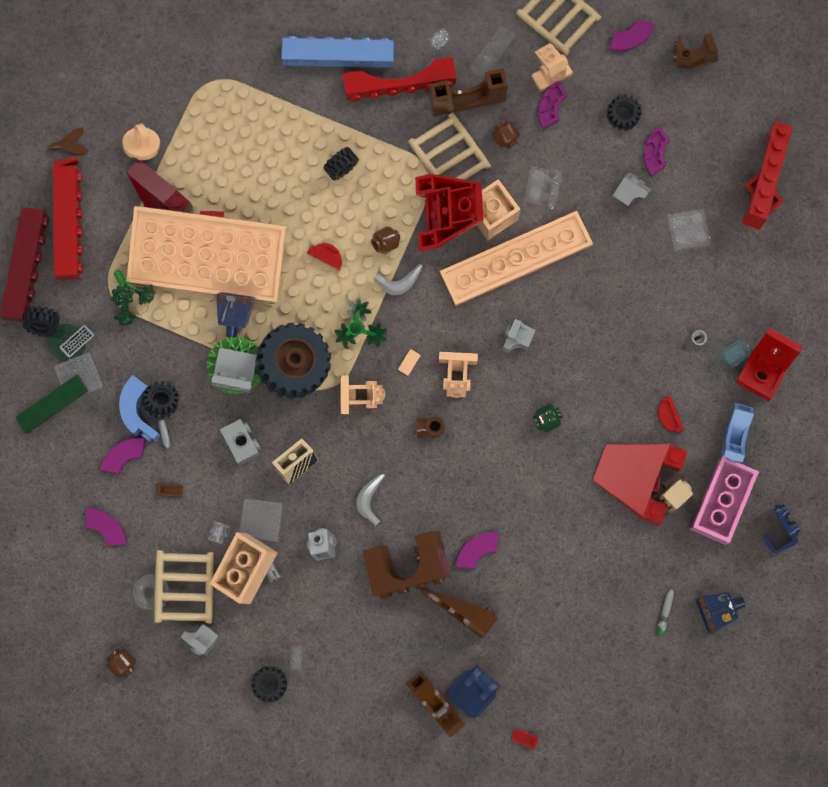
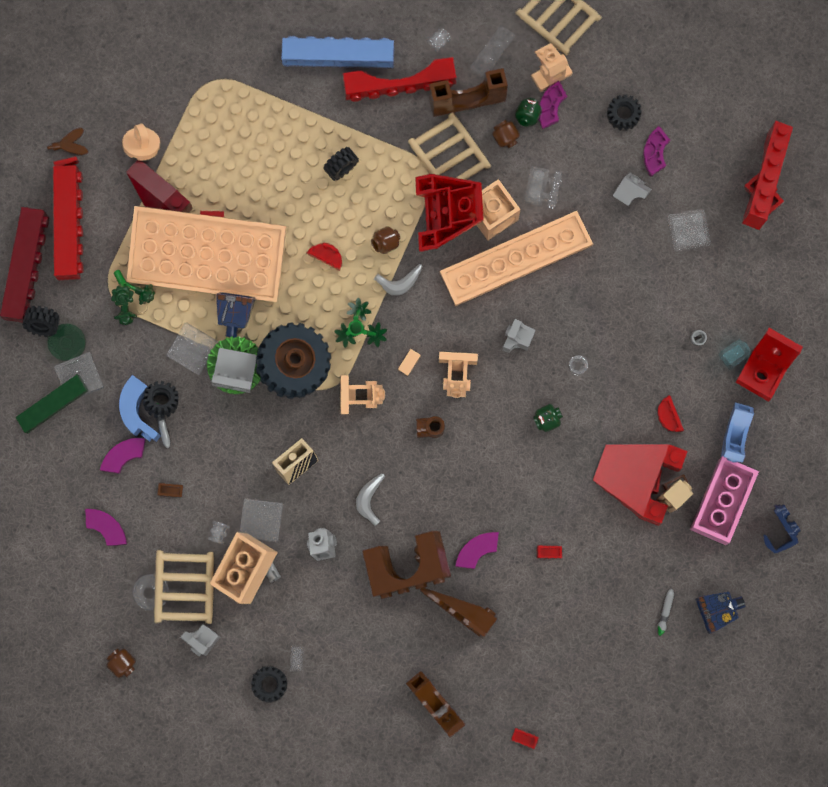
(76, 341): sticker -> none
(192, 348): none -> clear plate
(232, 433): light grey brick -> none
(473, 691): dark blue piece -> none
(528, 112): none -> dark green head
(549, 551): none -> red piece
(583, 365): none -> clear bush
(631, 38): magenta tile -> none
(705, 53): reddish brown tile -> none

